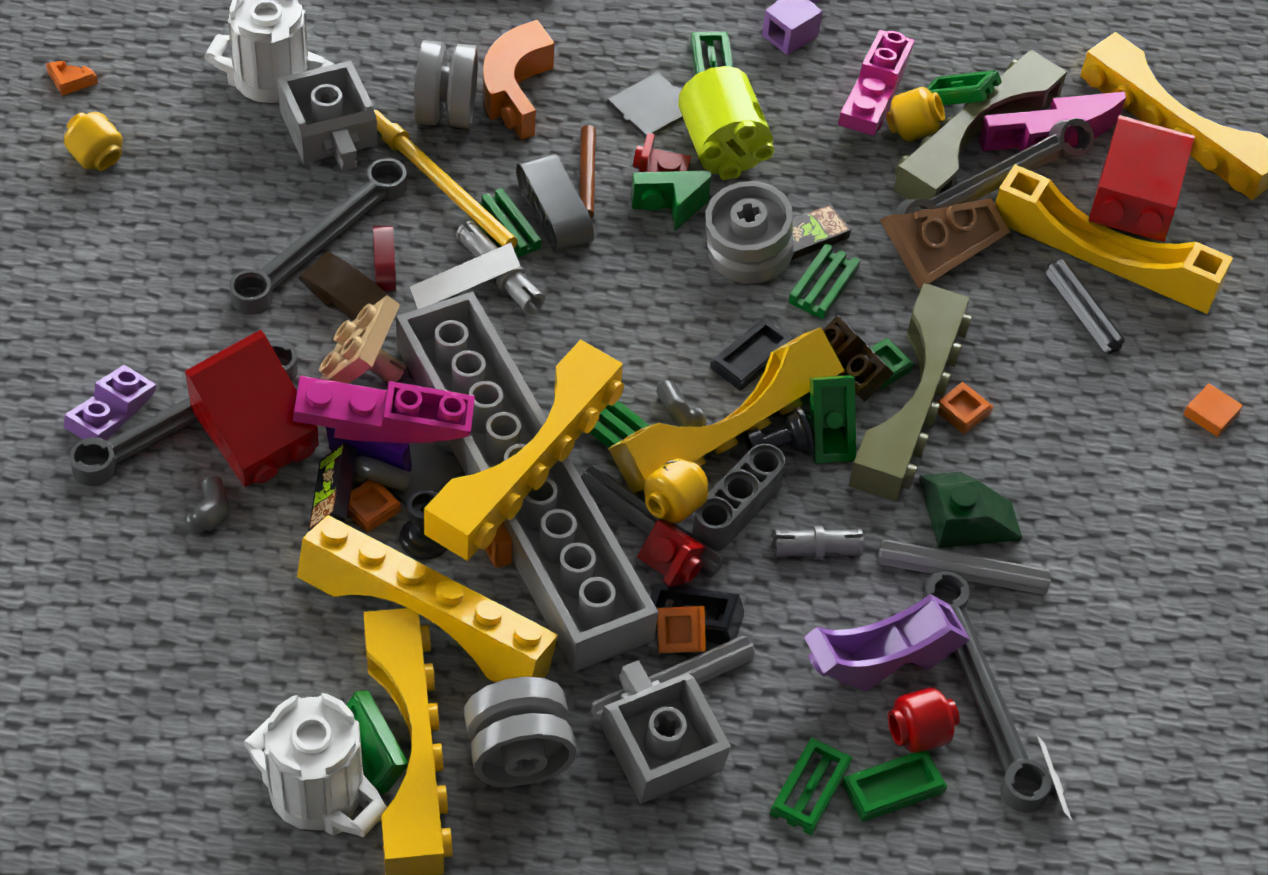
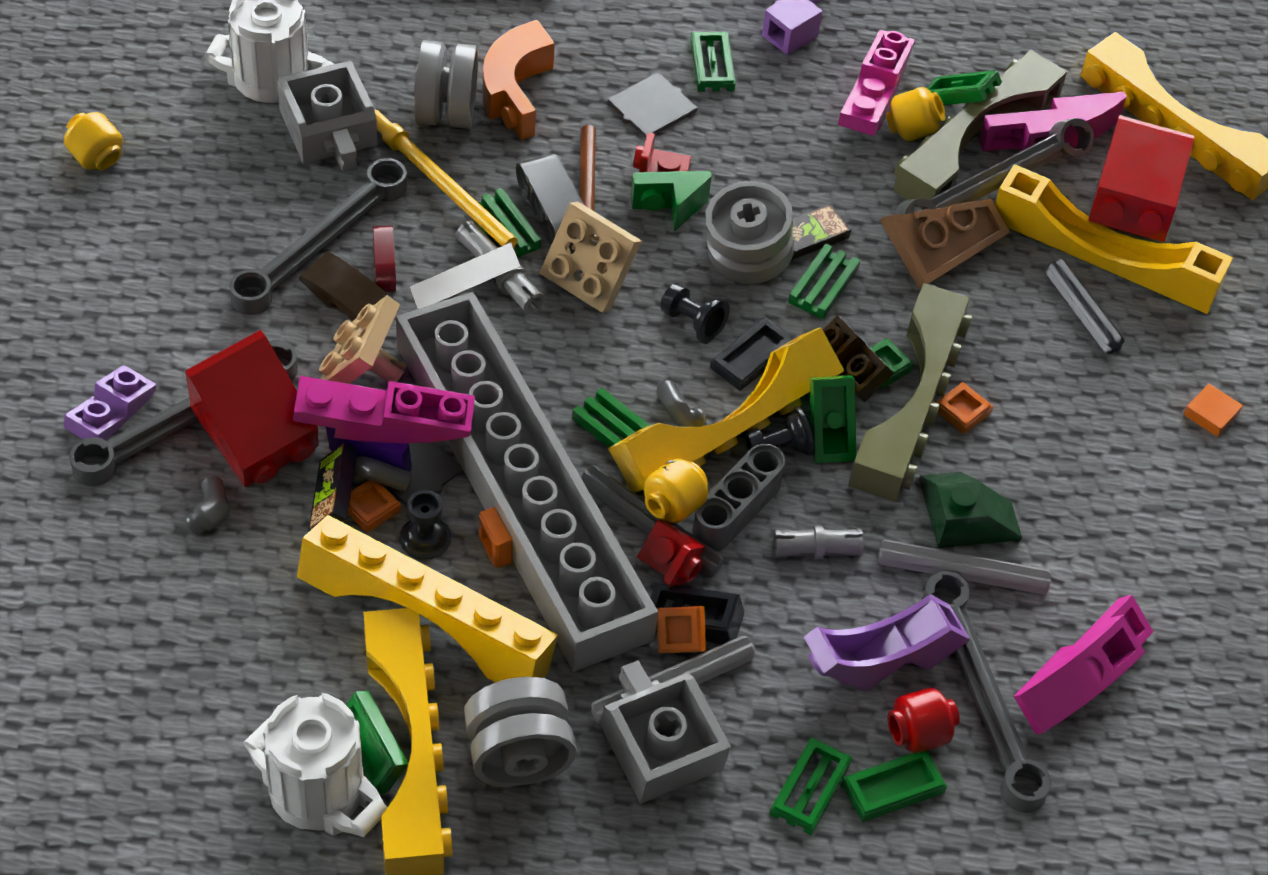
(69, 77): orange tile -> none
(475, 505): yellow arch -> none
(601, 253): none -> tan plate
(707, 319): none -> black piece
(725, 121): neon yellow cylinder -> none
(1059, 789): white sticker -> none
(1087, 667): none -> dark pink slope

